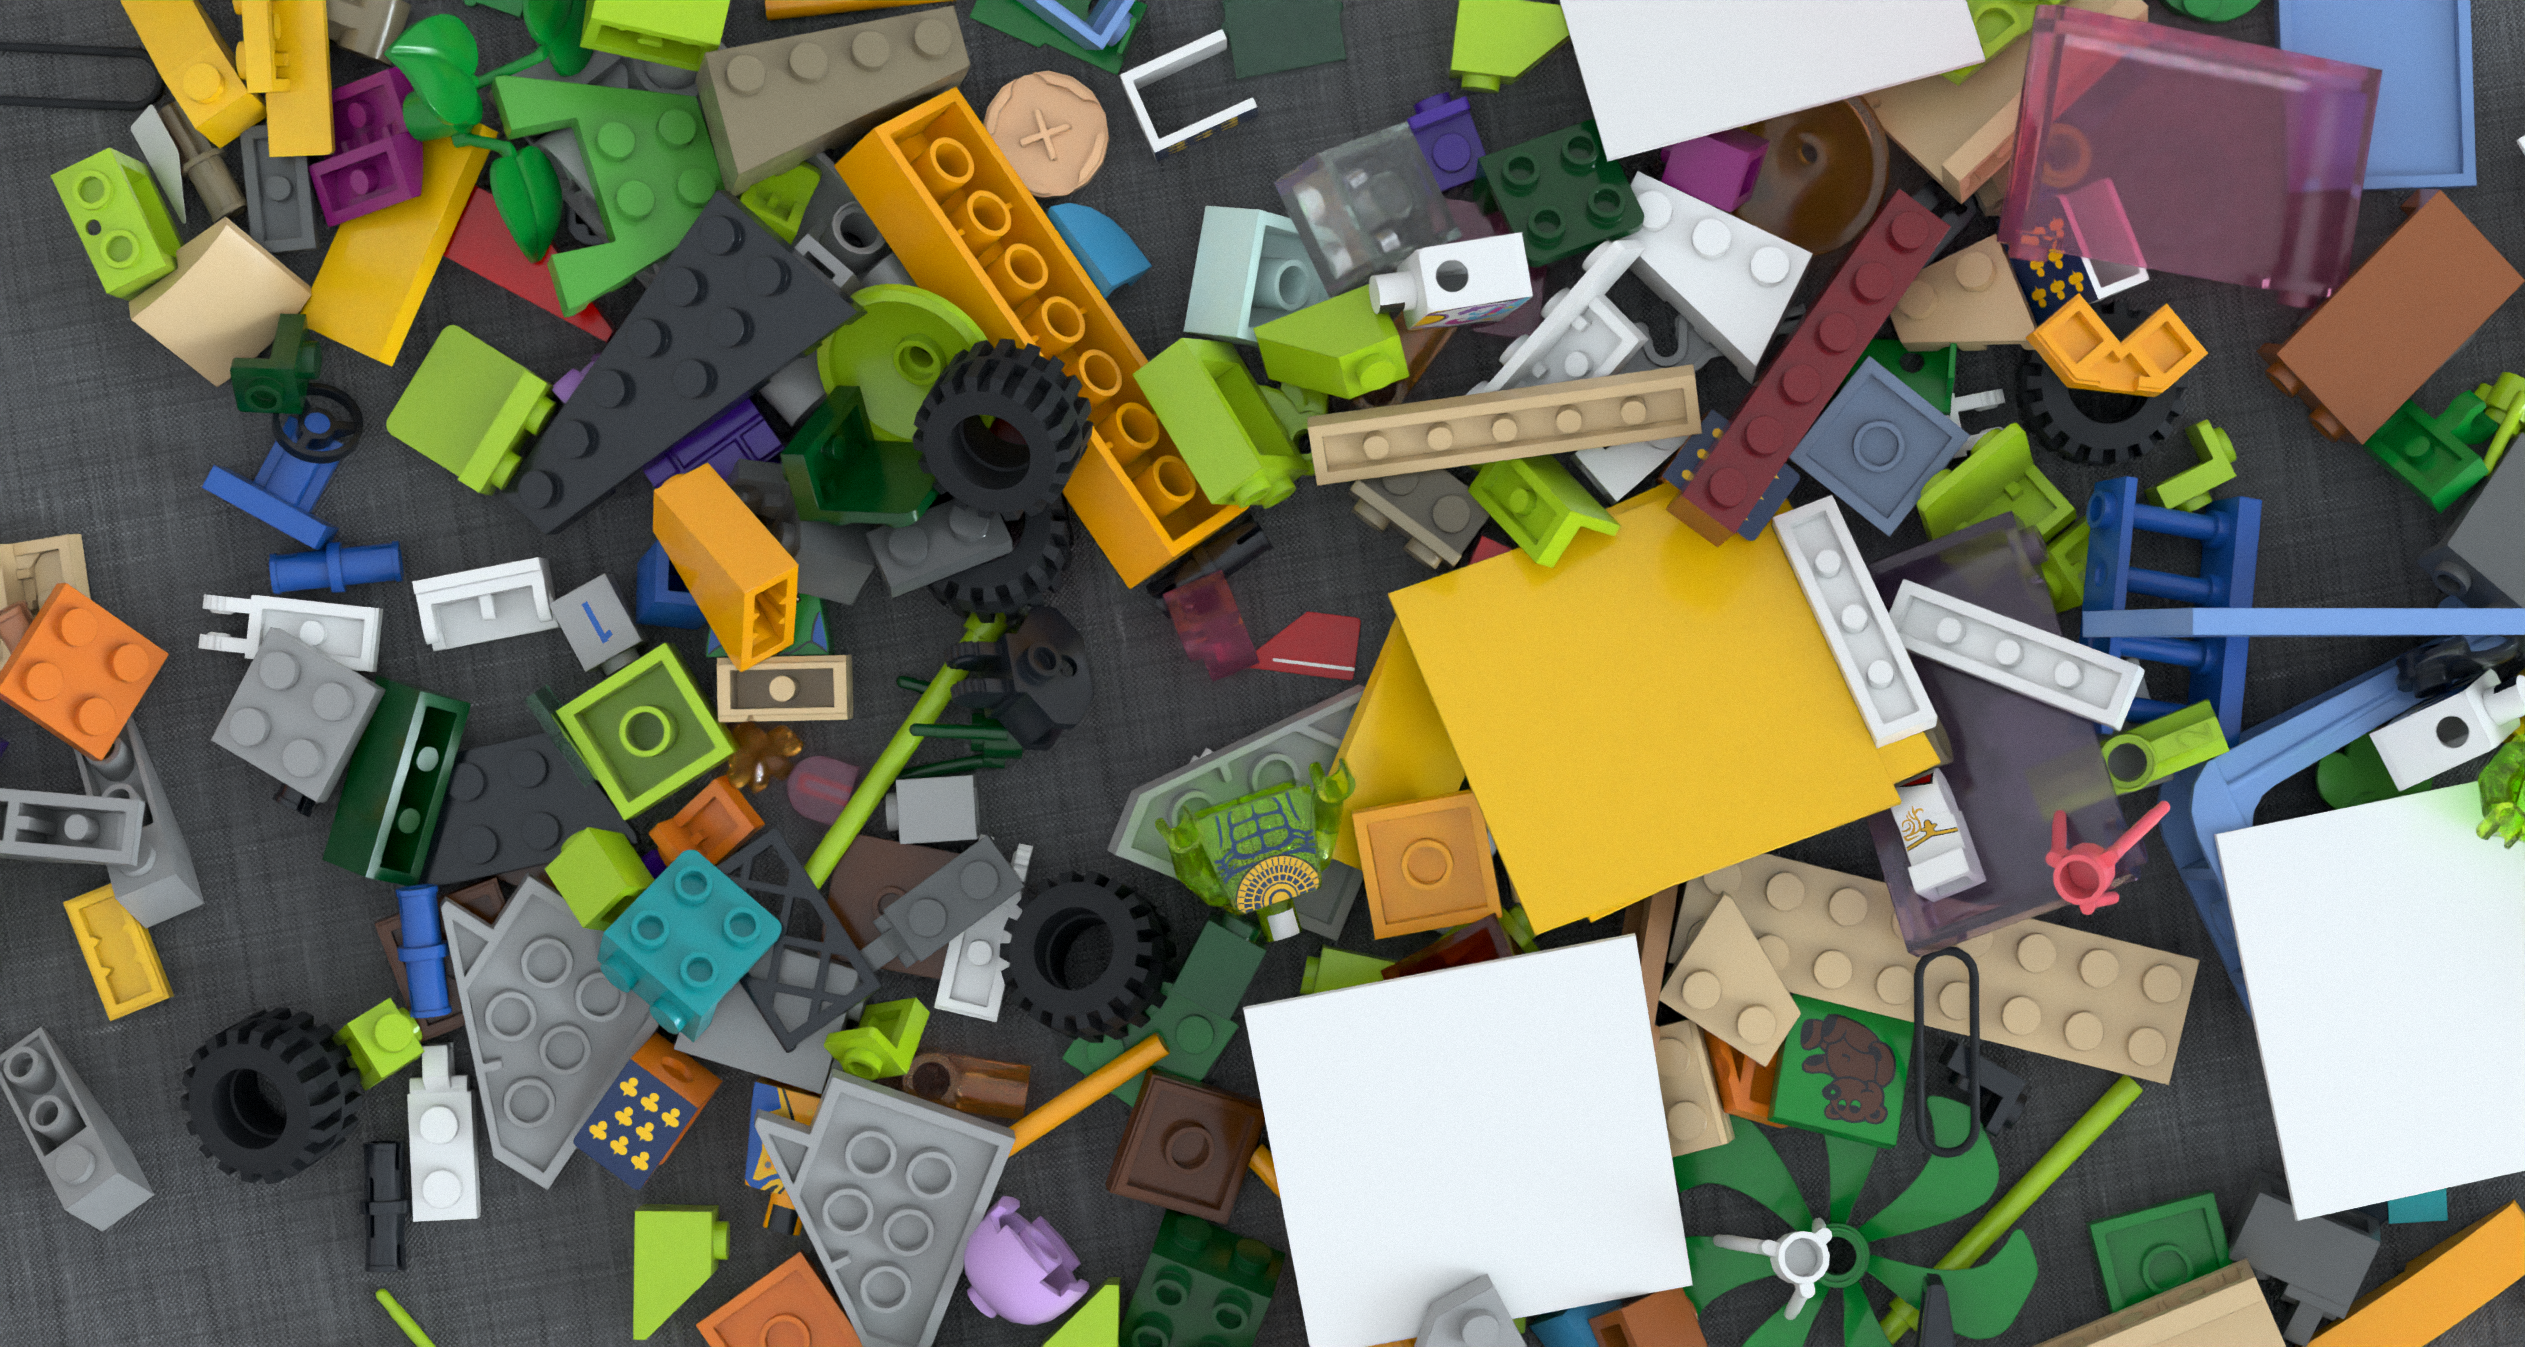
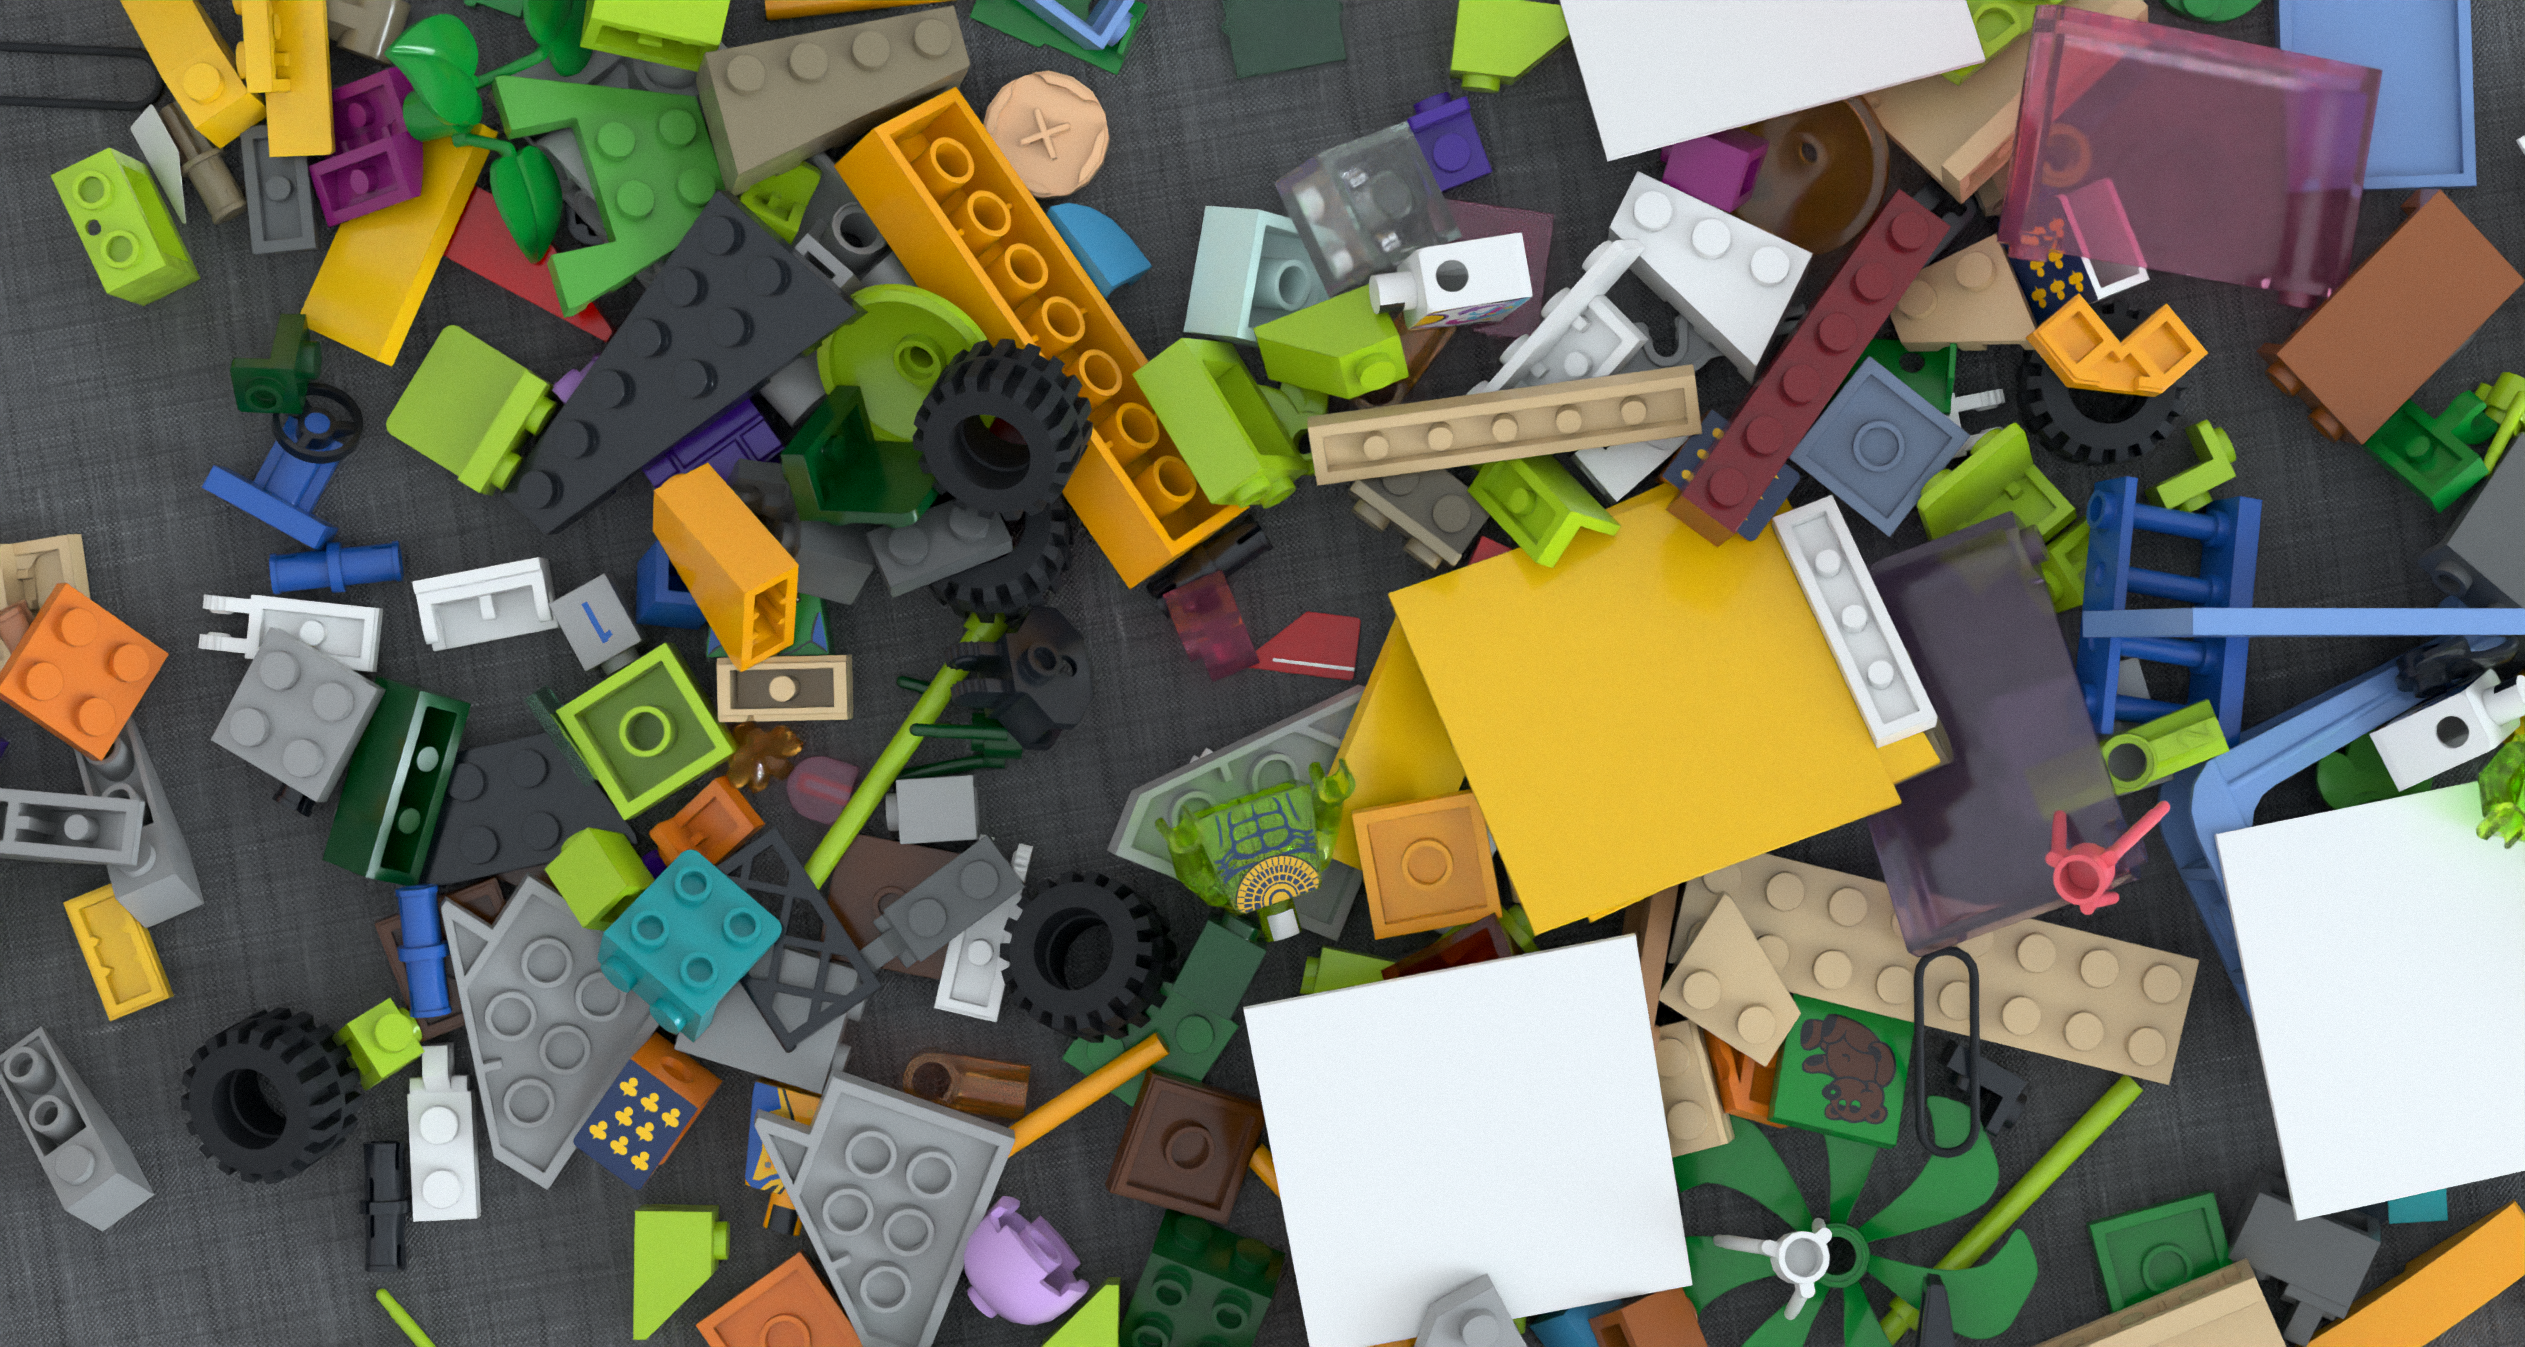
(219, 301): tan slope -> none
(883, 1041): lime bracket -> none
(1170, 64): white piece -> none
(1558, 193): dark green bracket -> none
(1936, 837): white leg -> none
(2015, 655): white plate -> none

